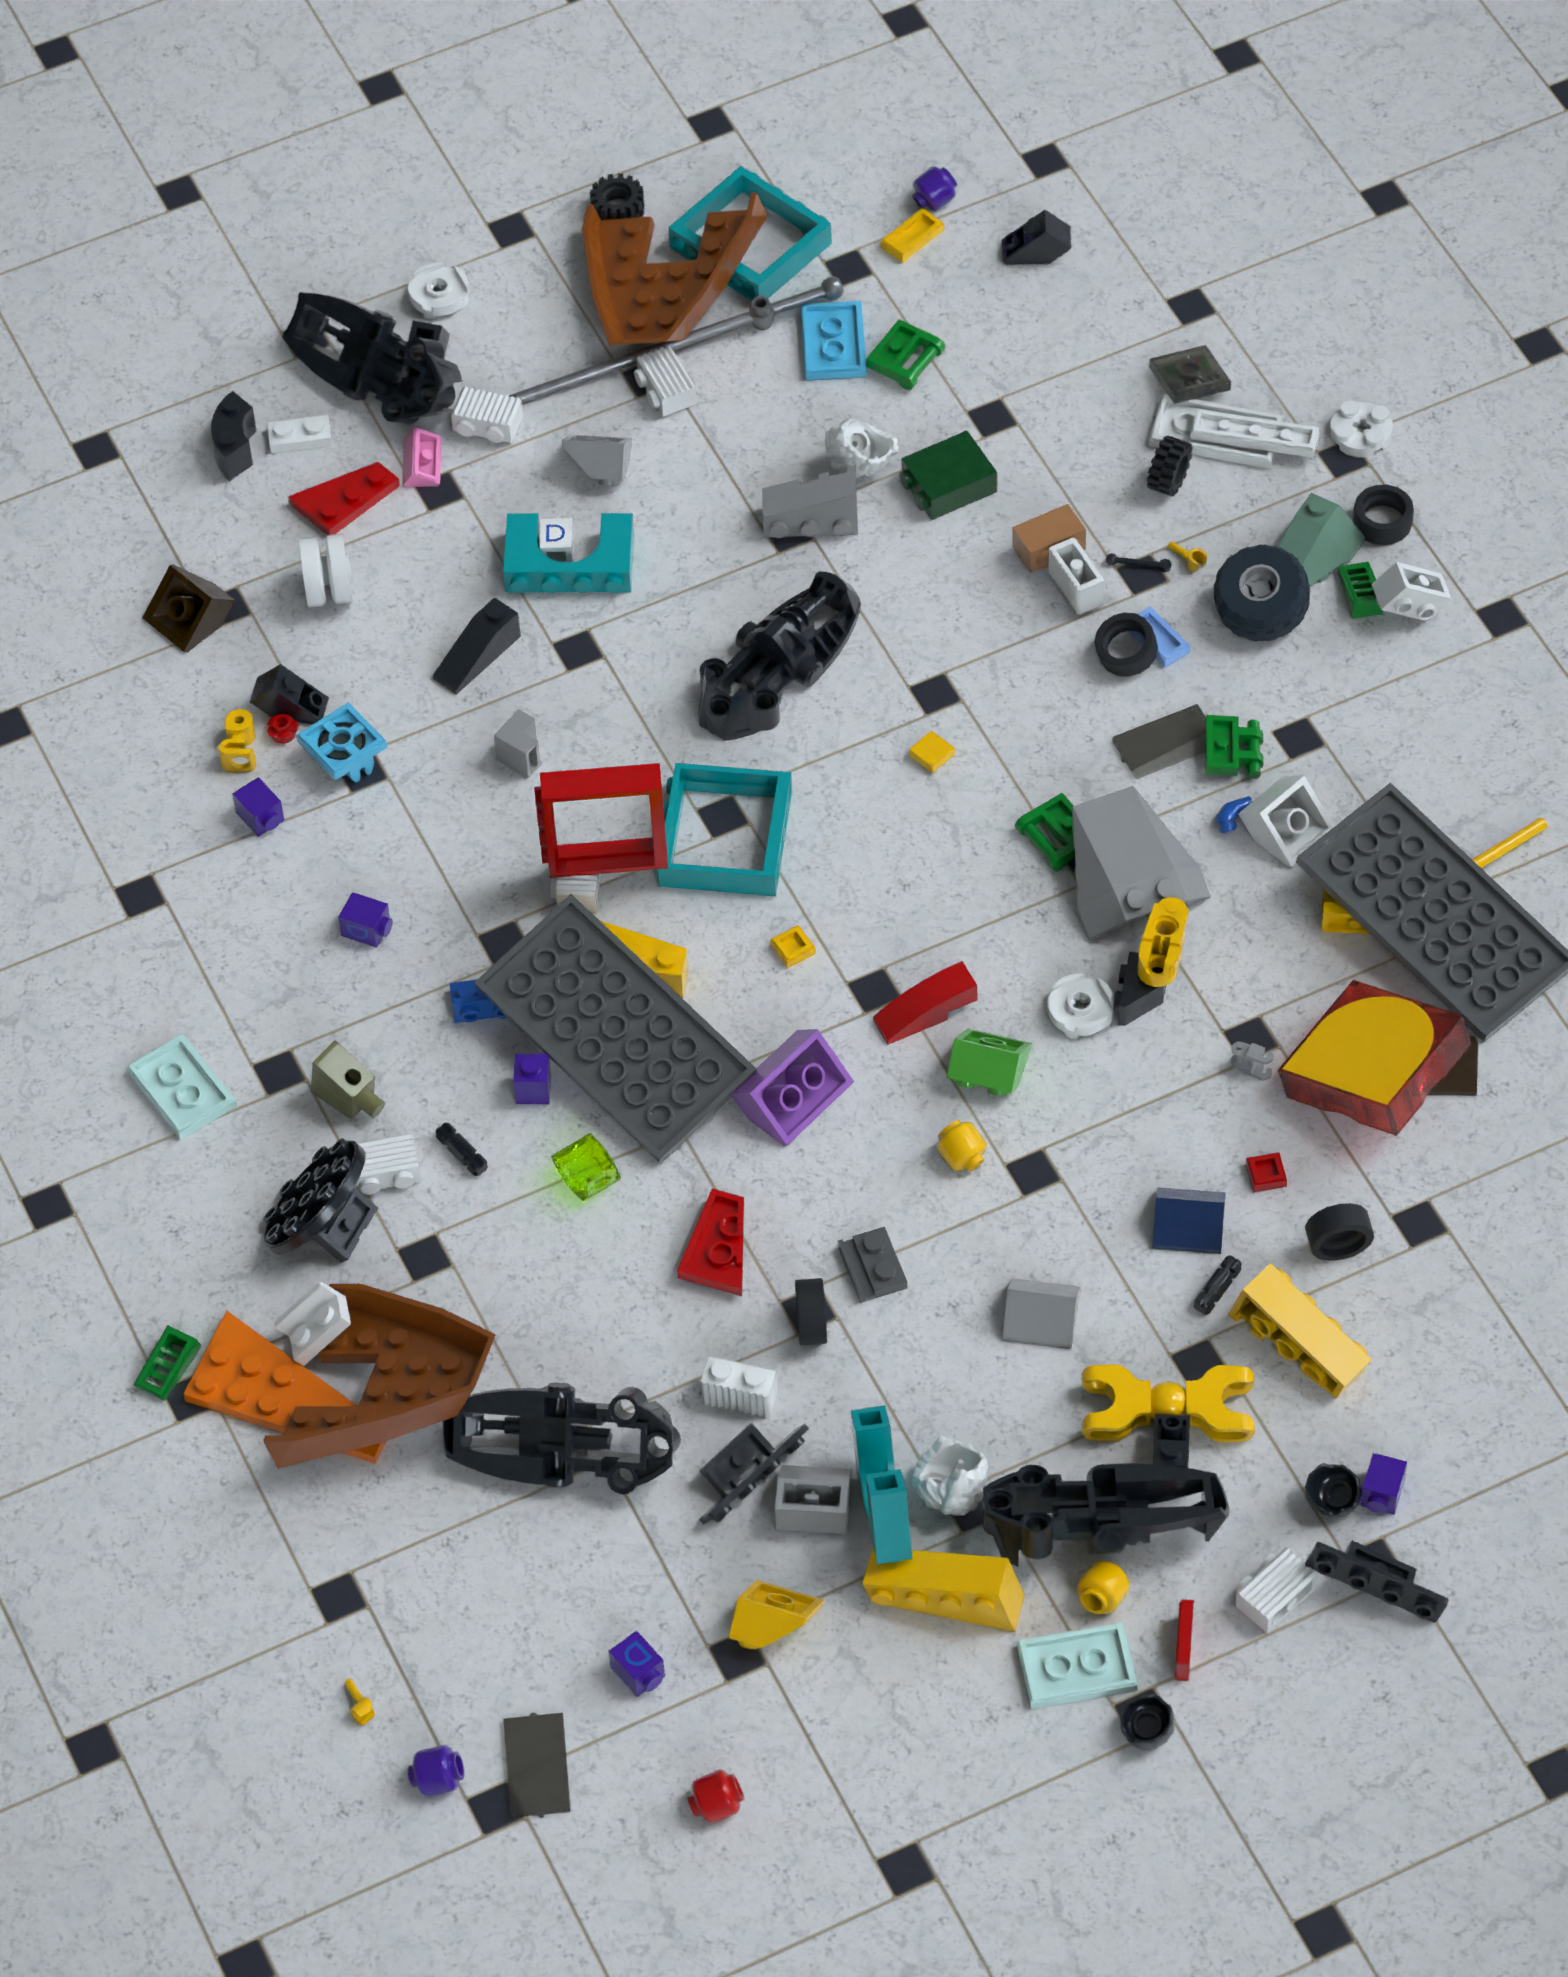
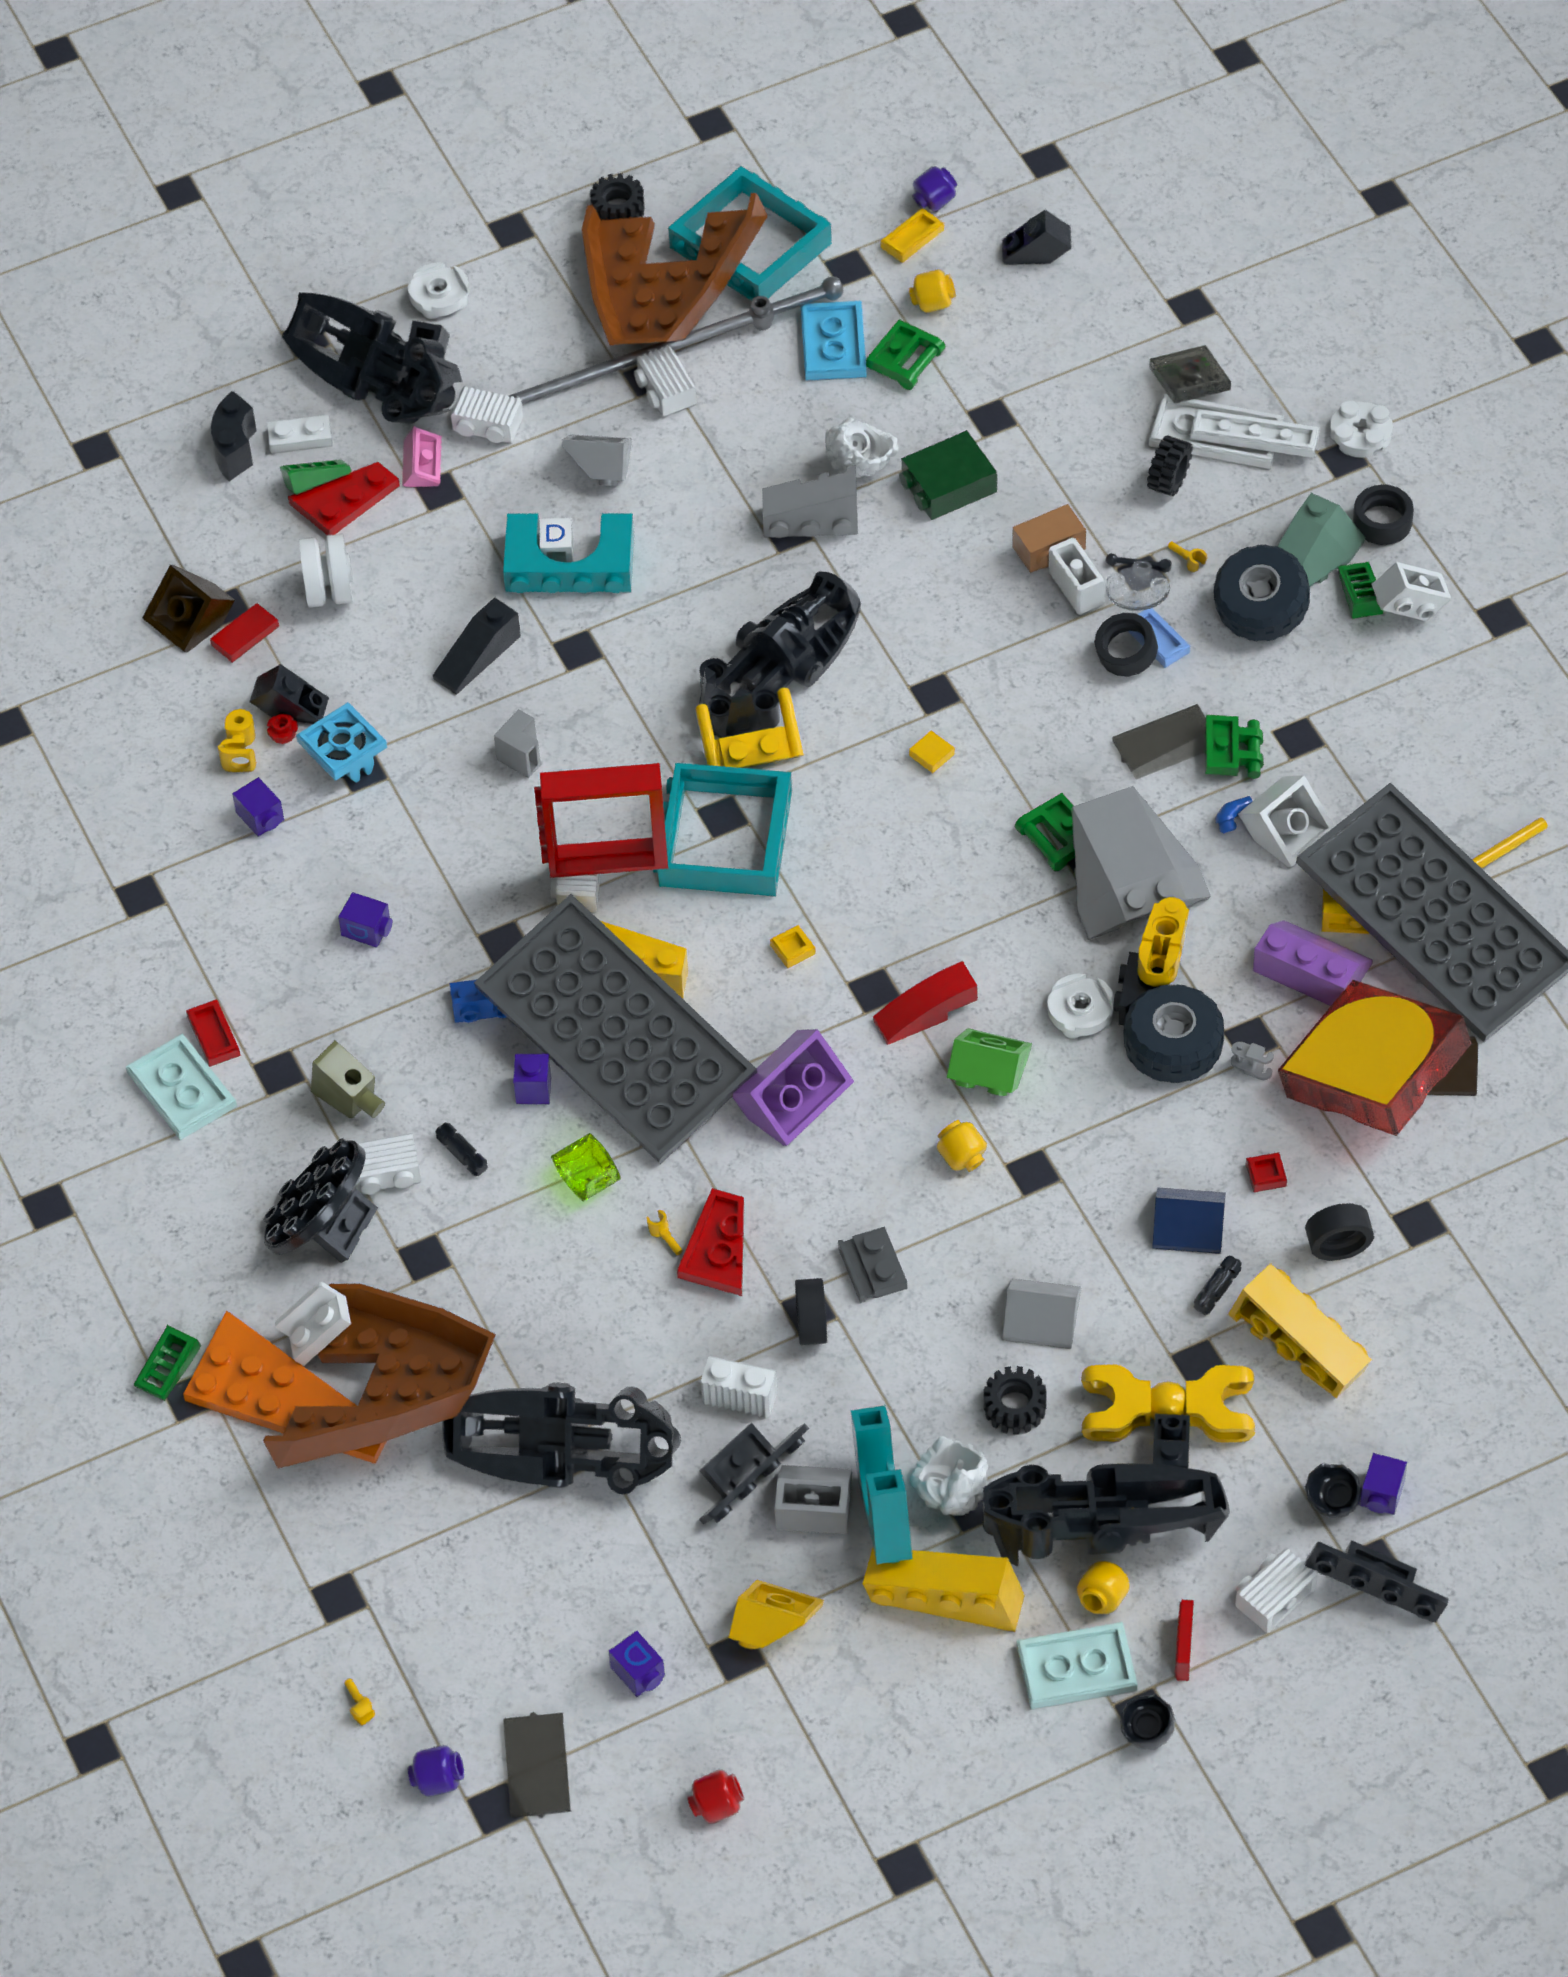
(213, 1033): none -> red tile
(244, 632): none -> red tile
(310, 475): none -> green slope
(661, 1229): none -> yellow hand
(753, 747): none -> yellow plate
(932, 291): none -> yellow head
(1014, 1417): none -> black tyre
(1137, 587): none -> clear dish
(1173, 1033): none -> black wheel
(1307, 962): none -> medium lavender slope

